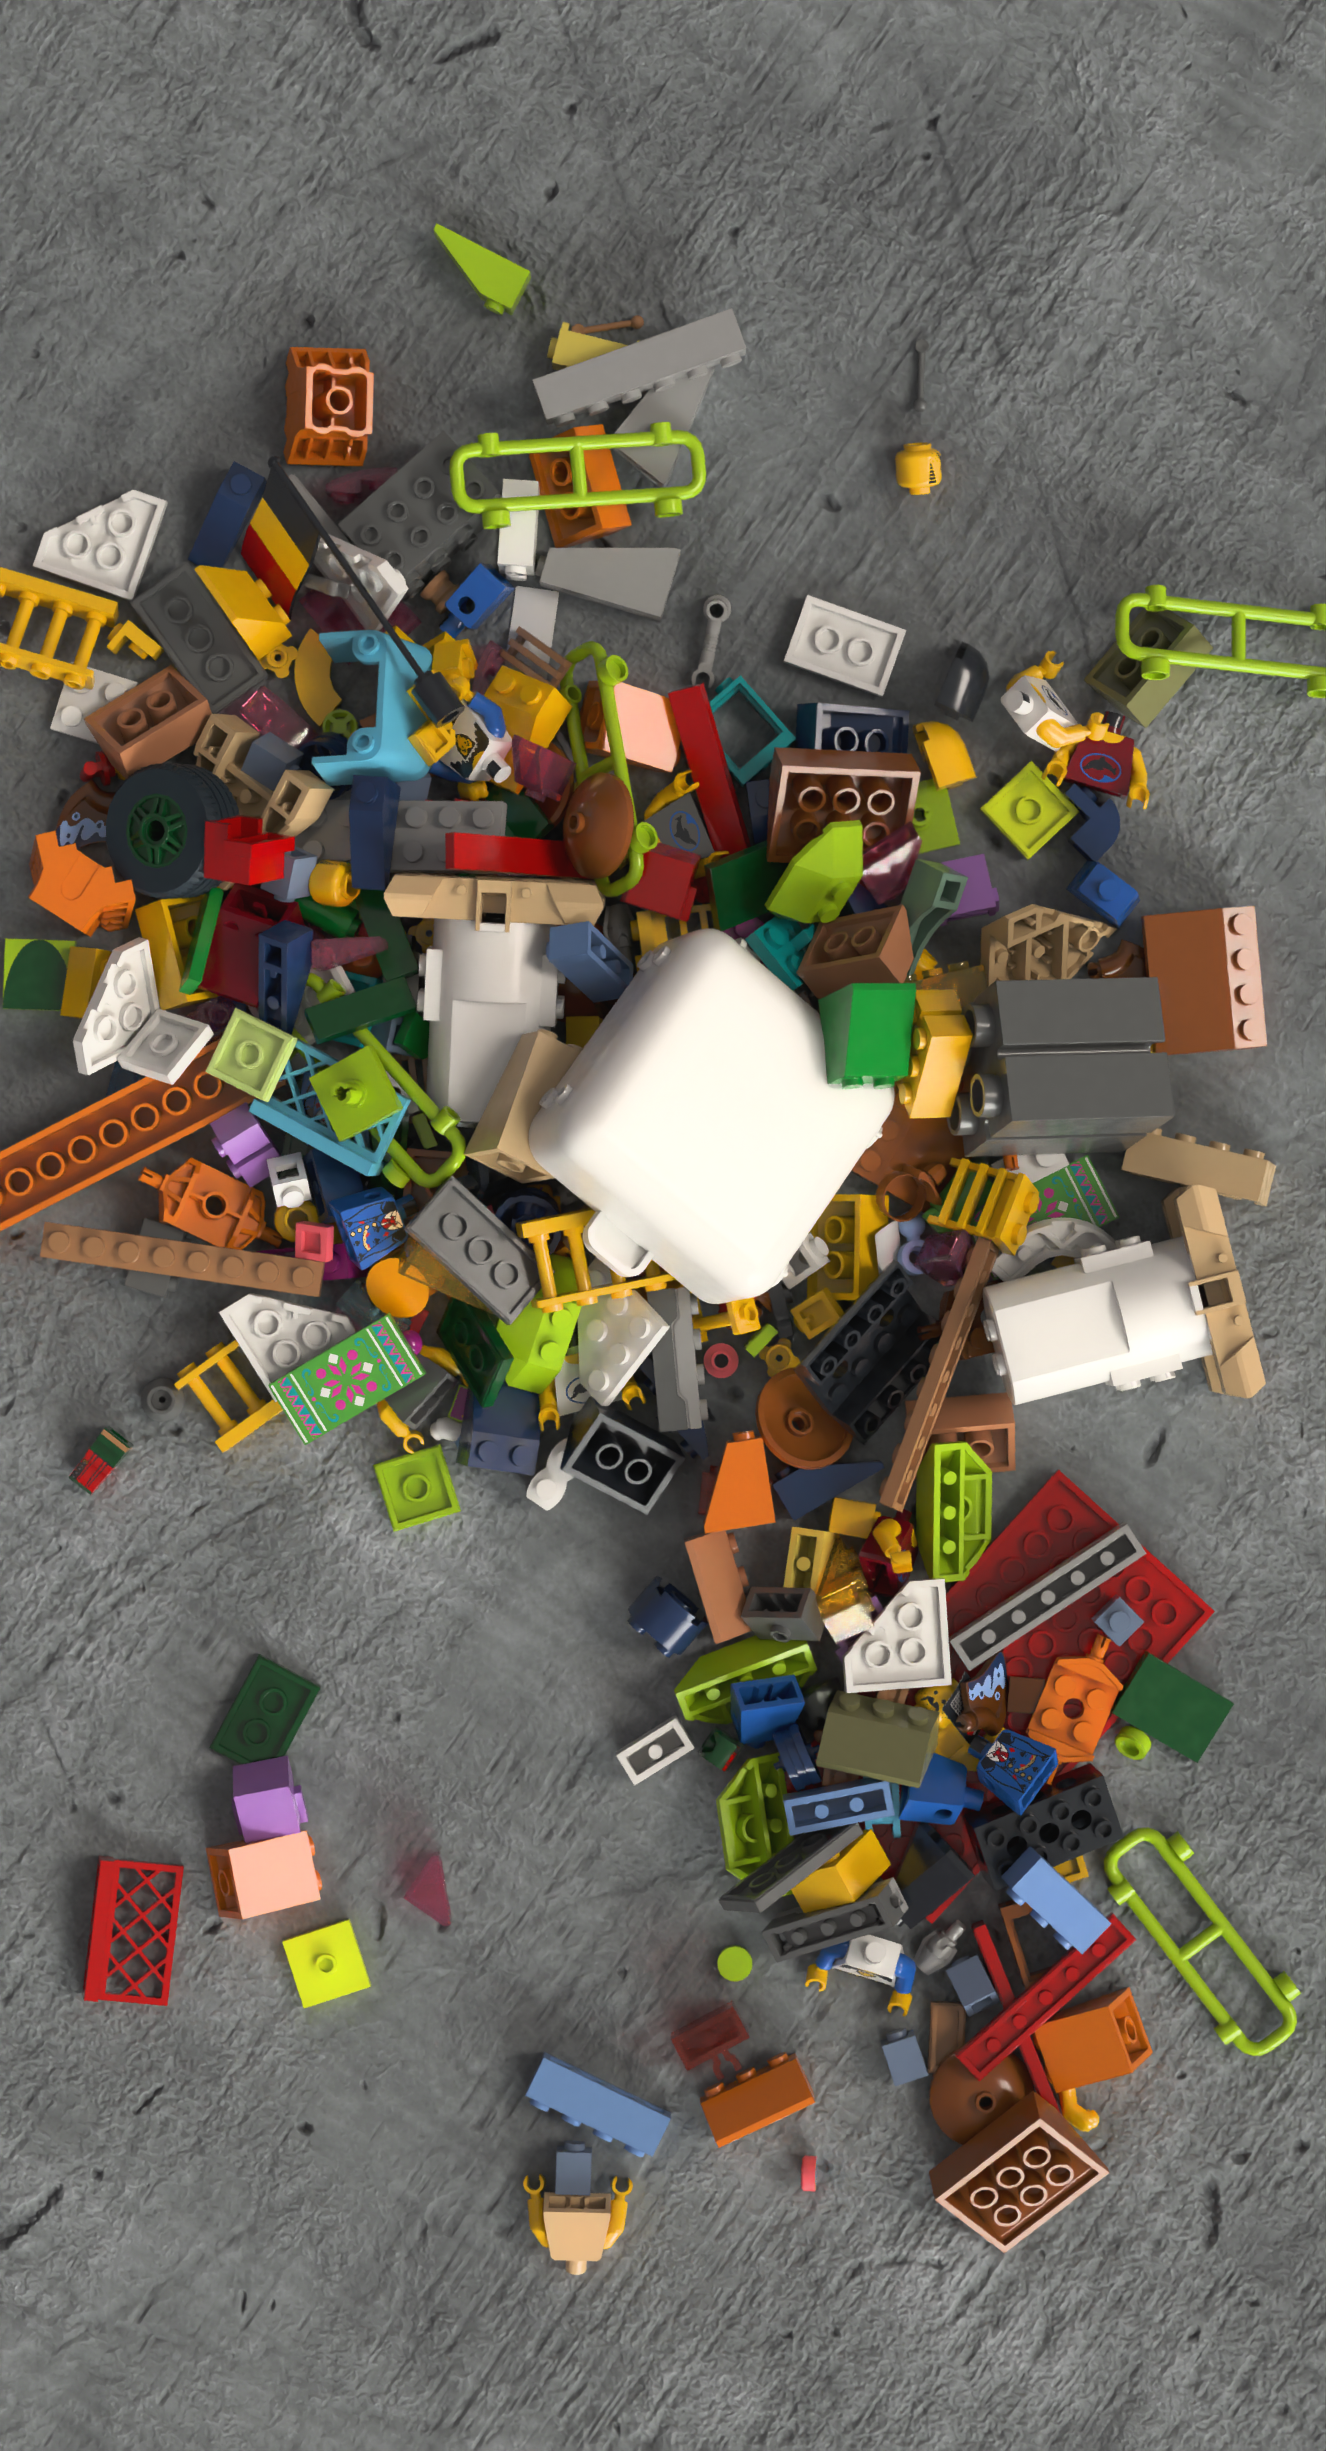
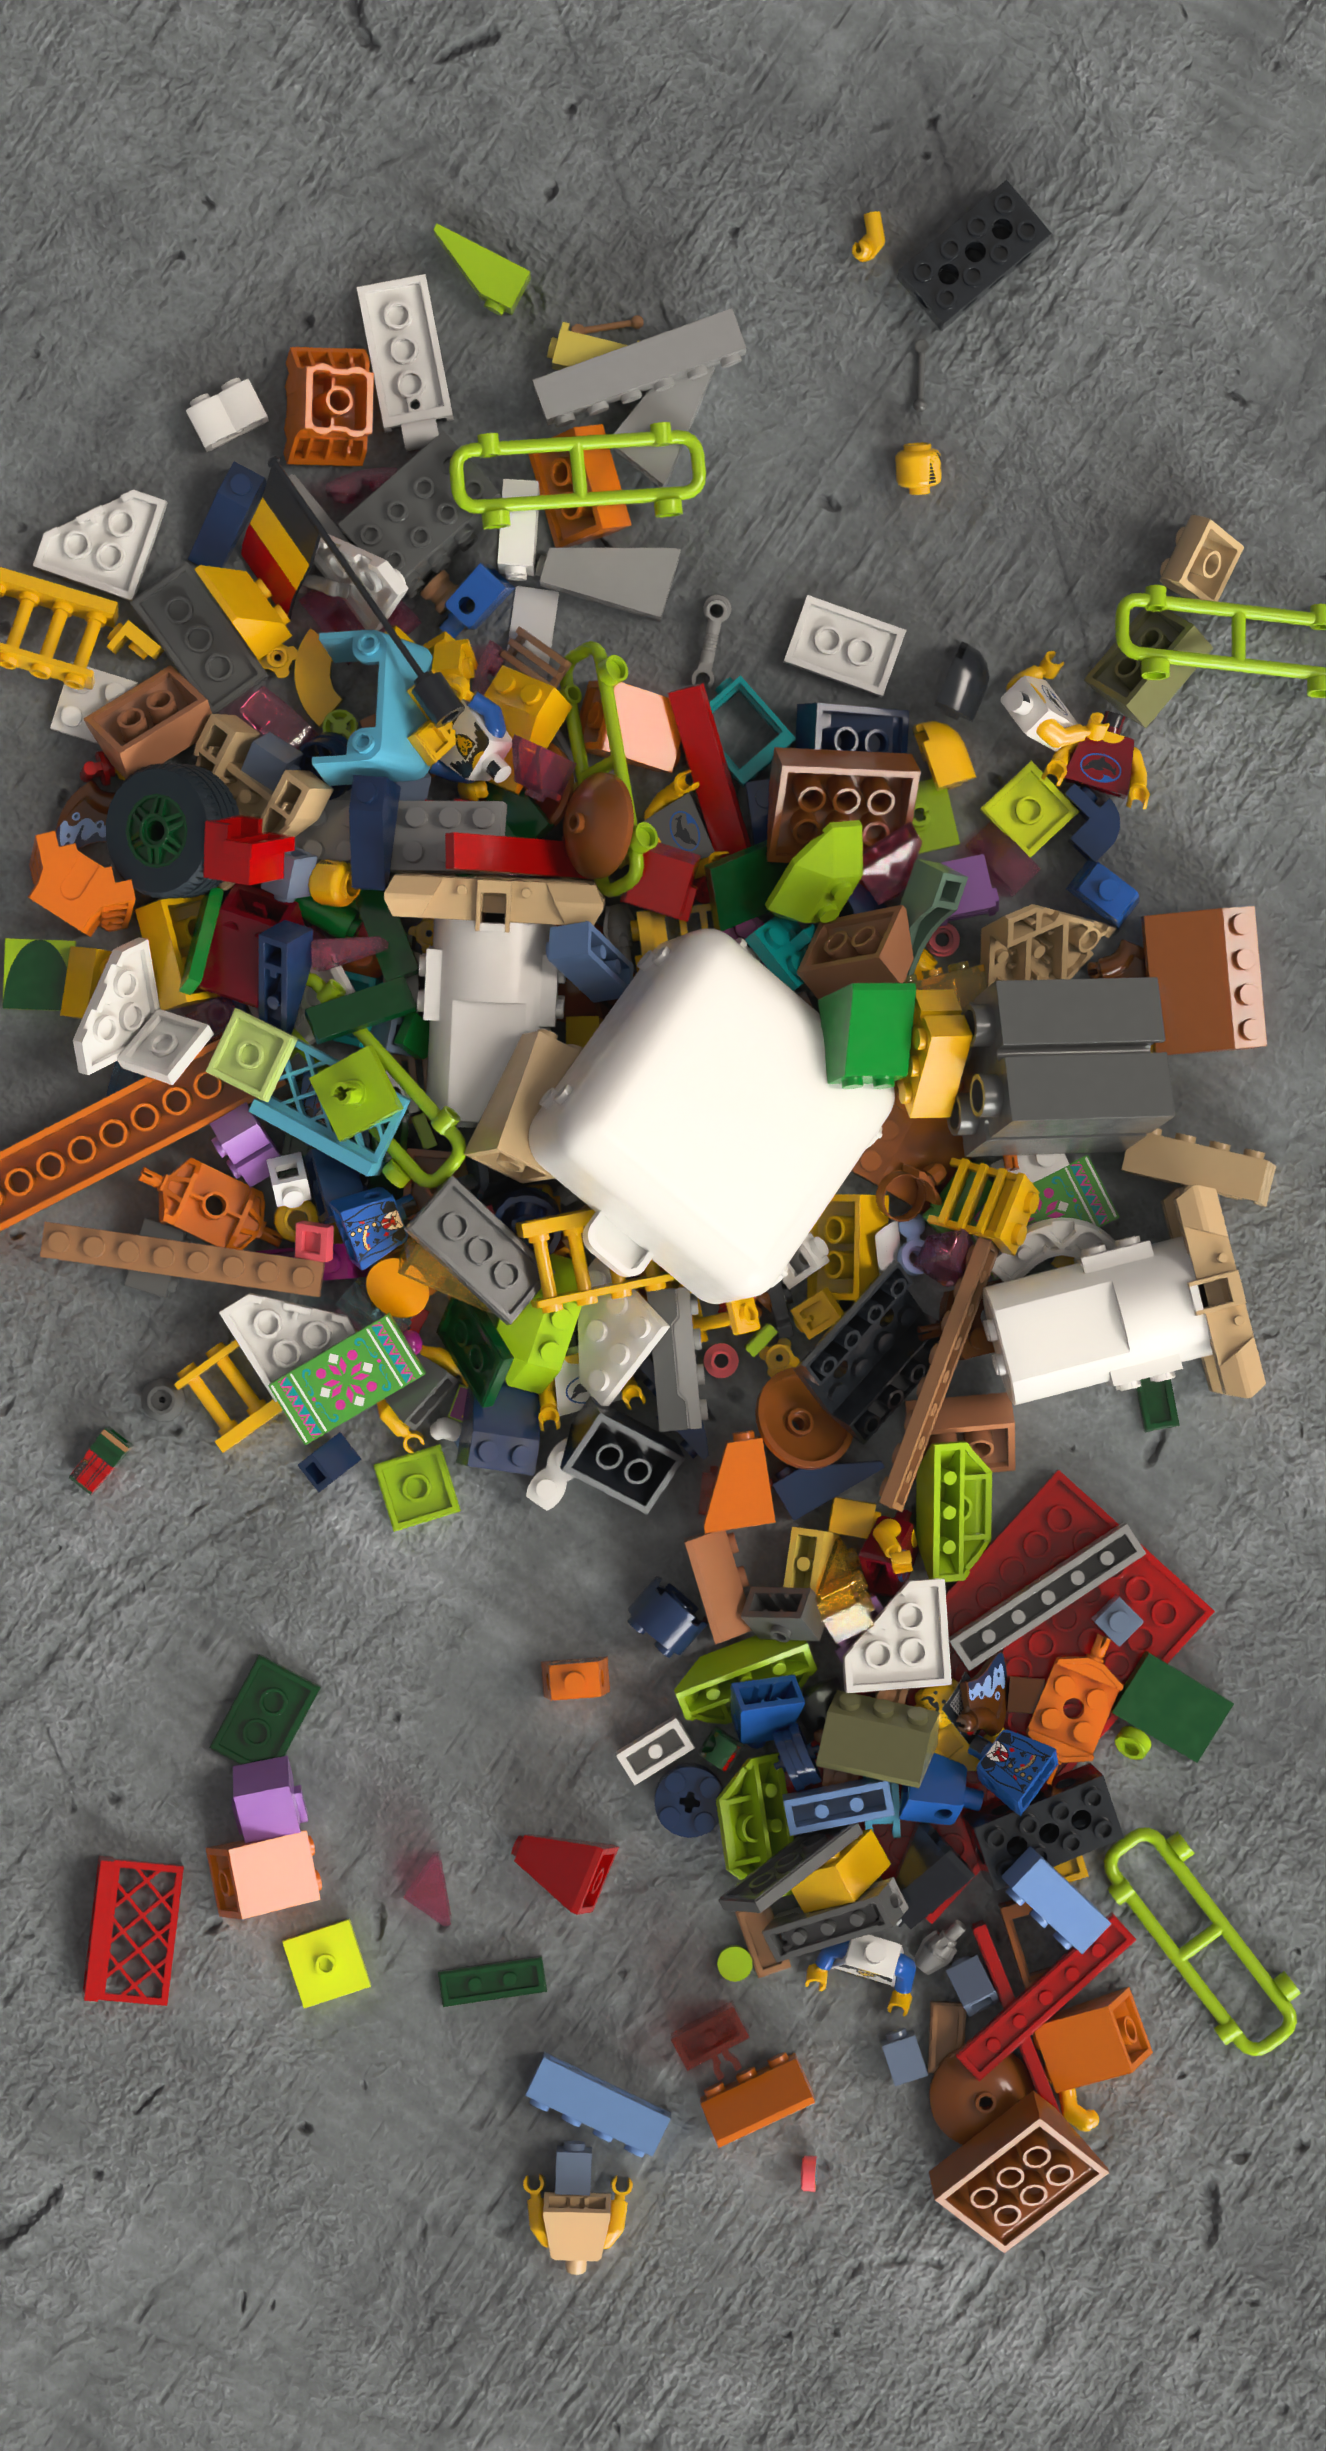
(226, 414): none -> white brick
(329, 1462): none -> dark blue brick
(405, 358): none -> white hinge
(492, 1981): none -> dark green tile
(566, 1868): none -> red slope
(575, 1678): none -> orange torso
(676, 1784): none -> dark blue brick
(752, 1926): none -> medium nougat tile
(873, 240): none -> yellow arm
(950, 948): none -> coral plate
(973, 231): none -> black brick
(1003, 858): none -> clear pink slope
(1157, 1405): none -> dark green tile
(1201, 560): none -> tan brick

